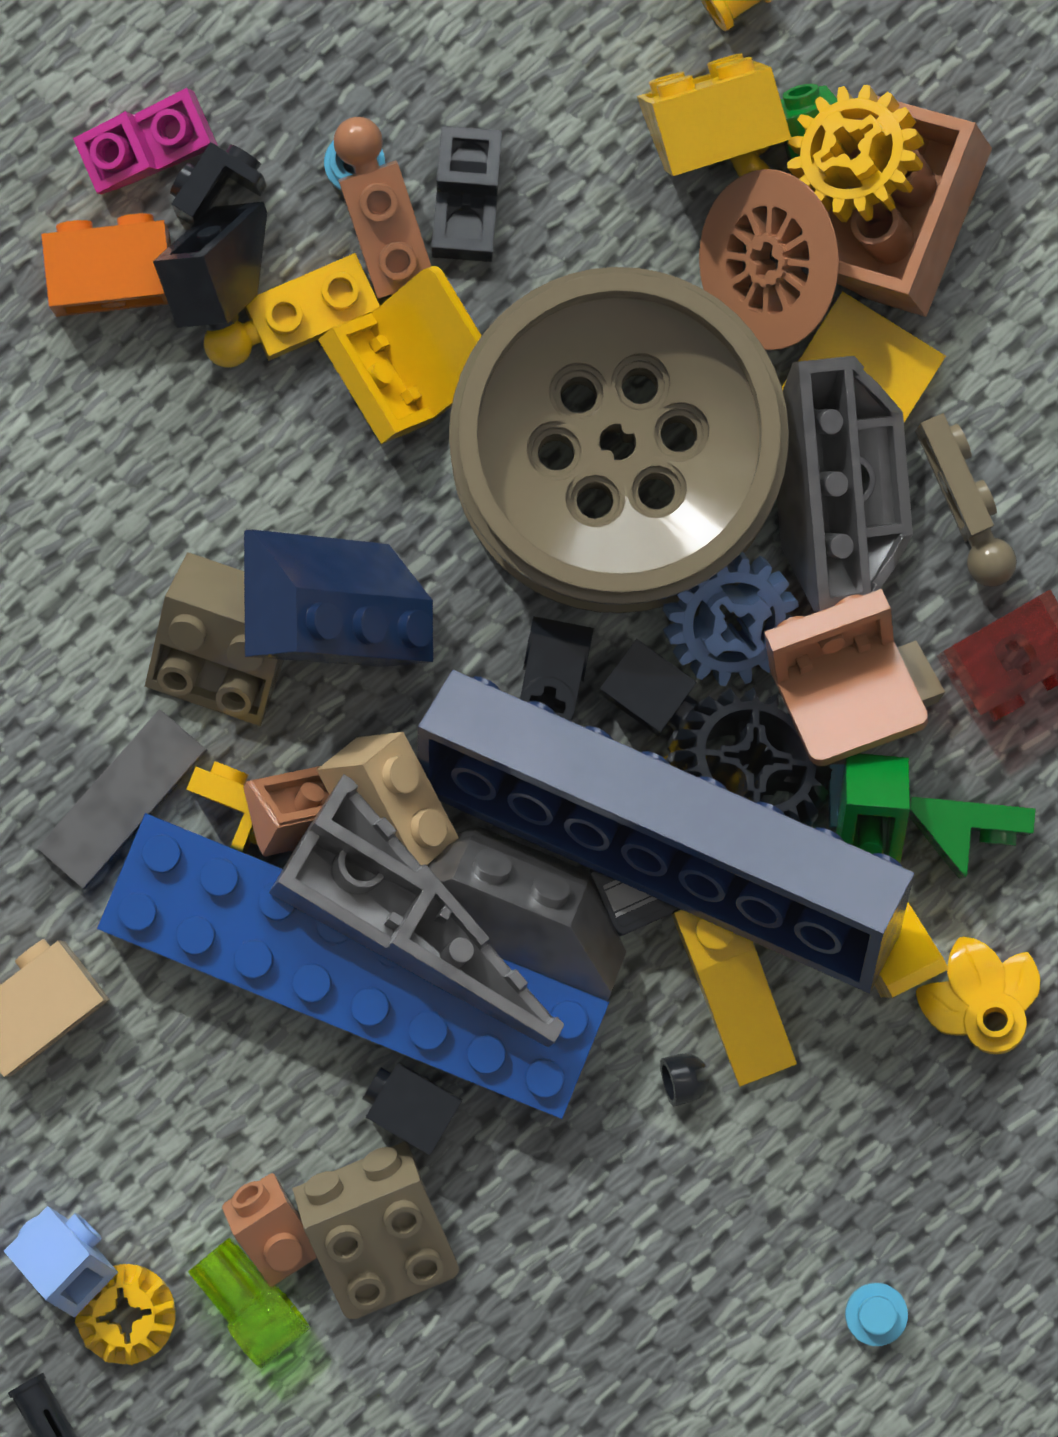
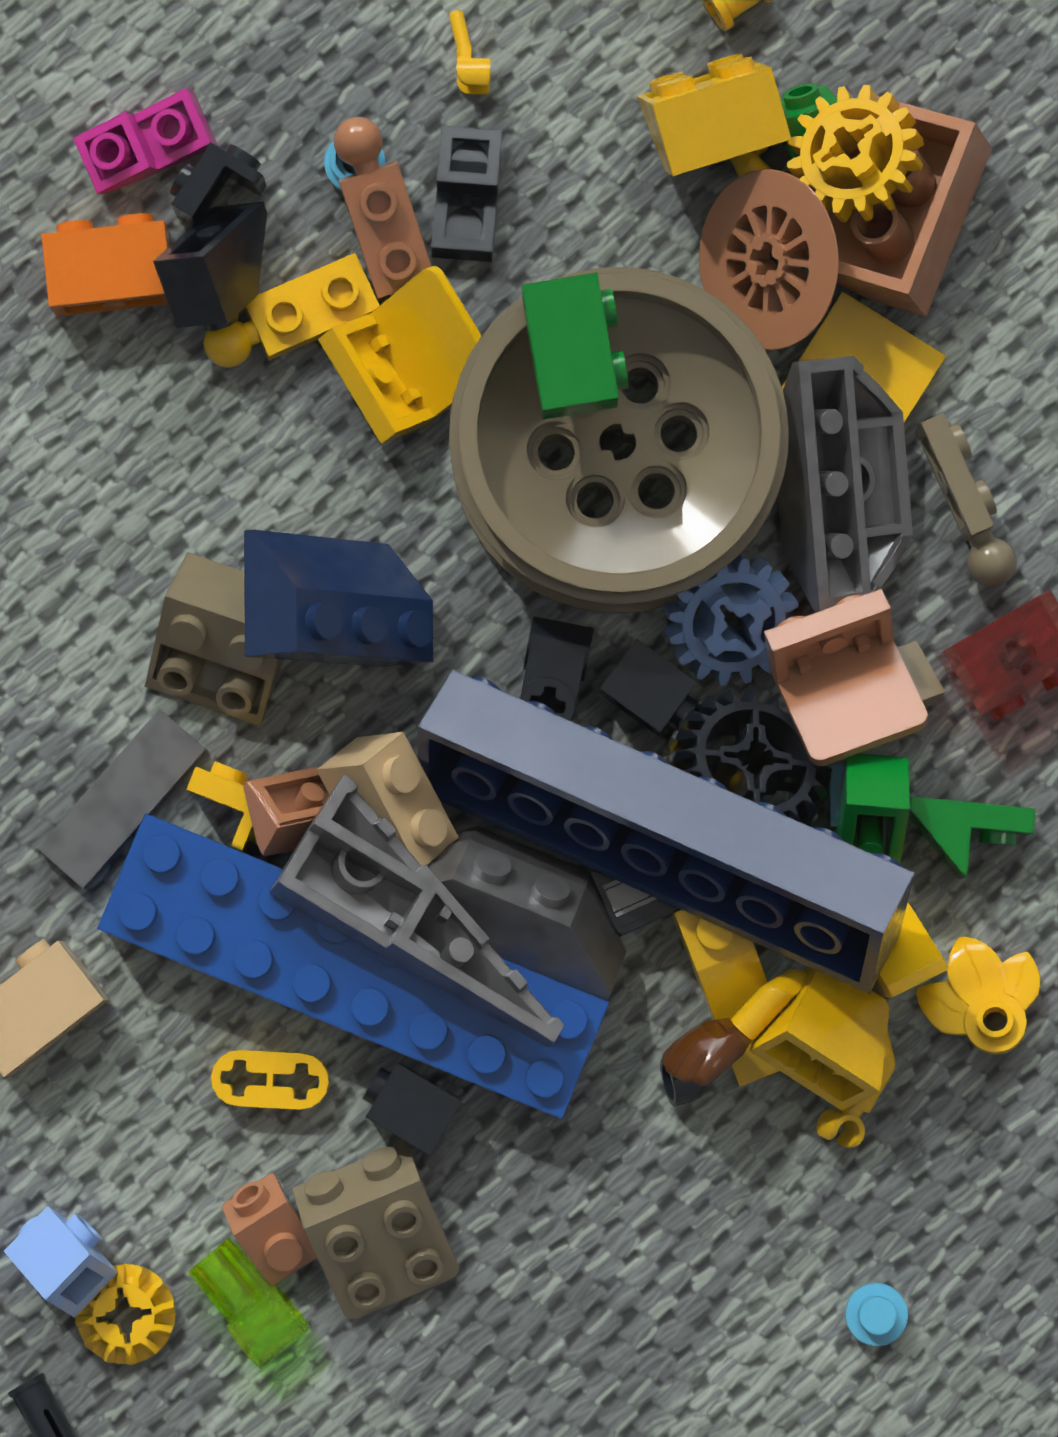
(269, 1095): none -> yellow beam
(472, 73): none -> yellow hand
(572, 345): none -> green brick
(811, 1031): none -> yellow torso

